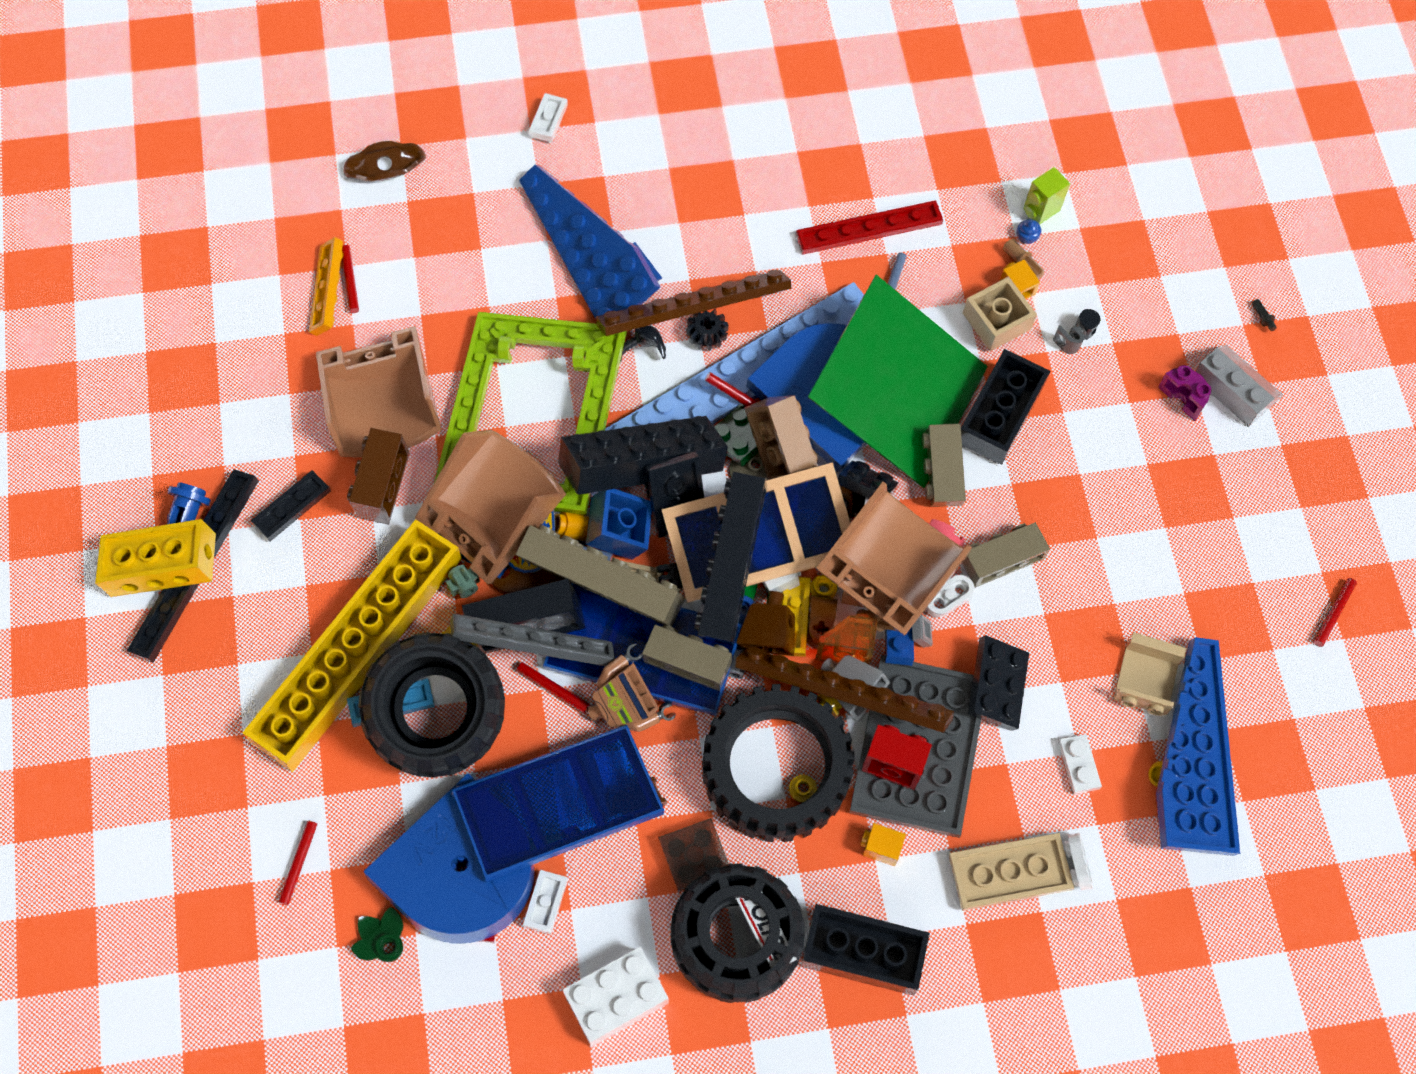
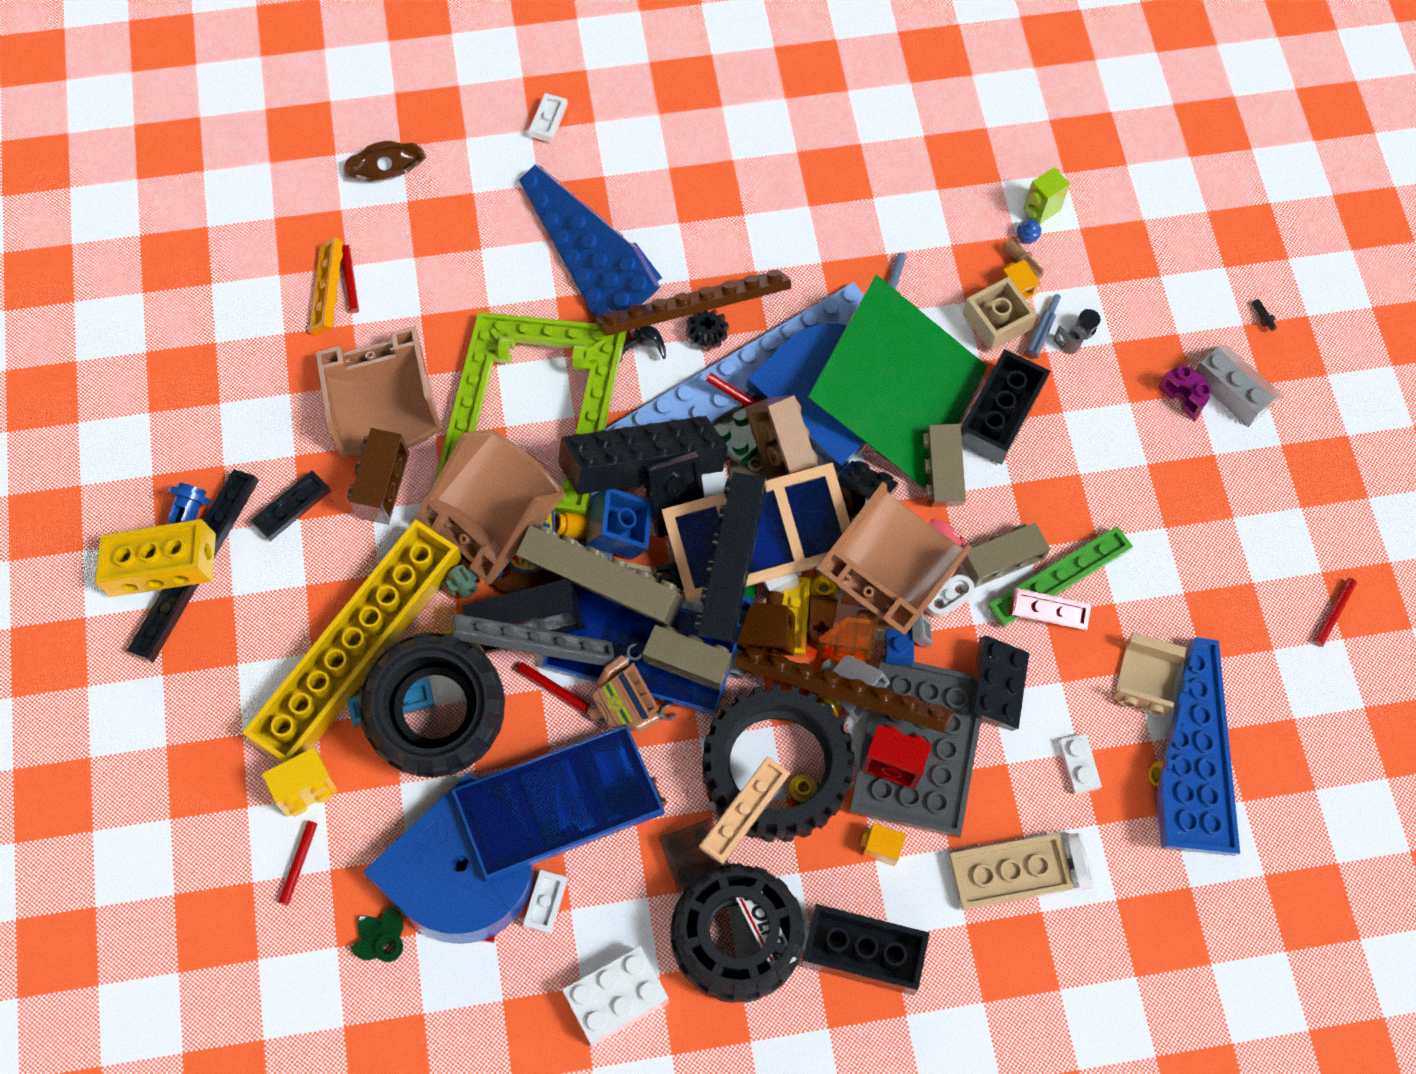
(300, 783): none -> yellow brick
(744, 810): none -> light nougat tile
(869, 227): red tile -> none
(1042, 329): none -> sand blue axle
(1050, 609): none -> tile
(1067, 571): none -> bright green plate

